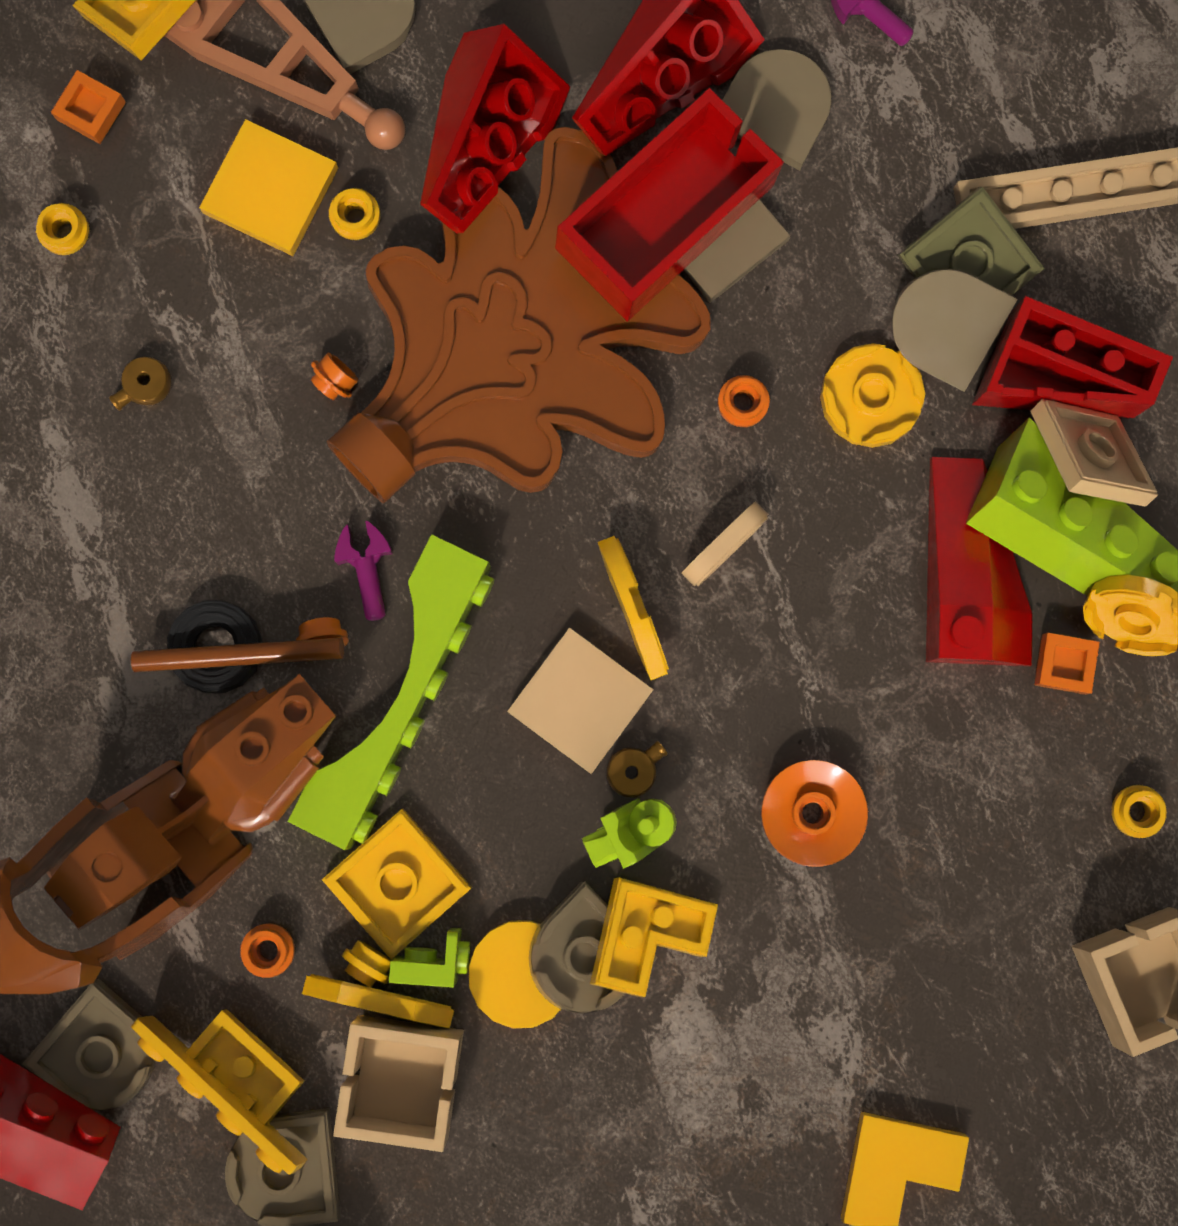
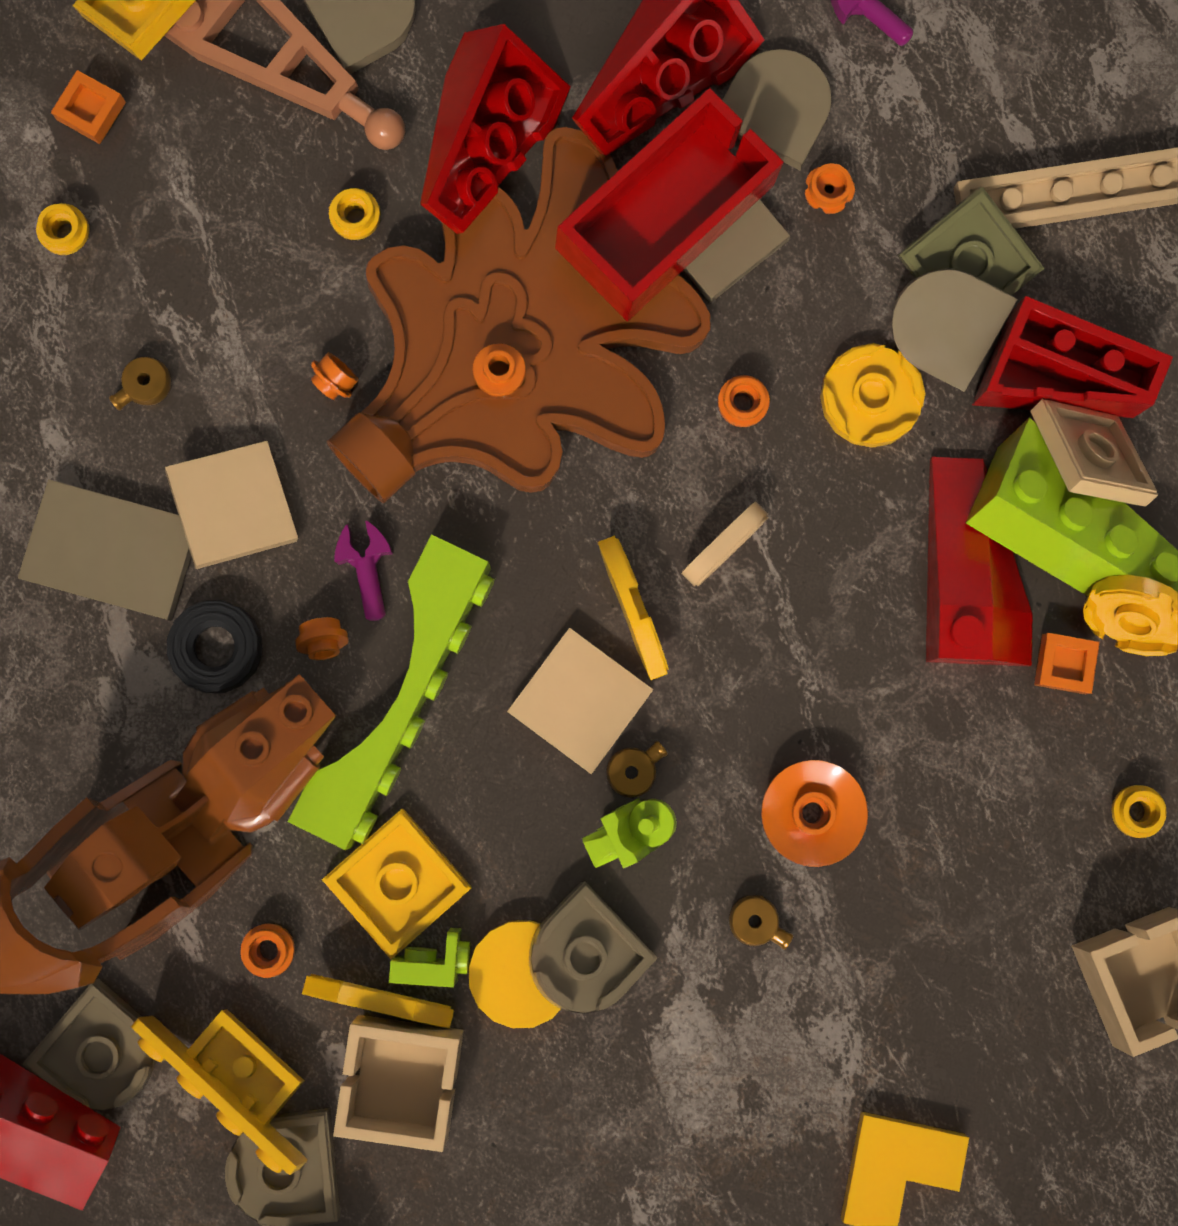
(107, 550): none -> dark tan tile
(231, 504): none -> tan tile
(237, 654): dark orange bar -> none
(269, 187): yellow tile -> none
(367, 964): yellow plate -> none
(502, 384): none -> orange plate
(637, 923): yellow tile -> none
(768, 926): none -> pearl gold piece
(834, 176): none -> orange plate

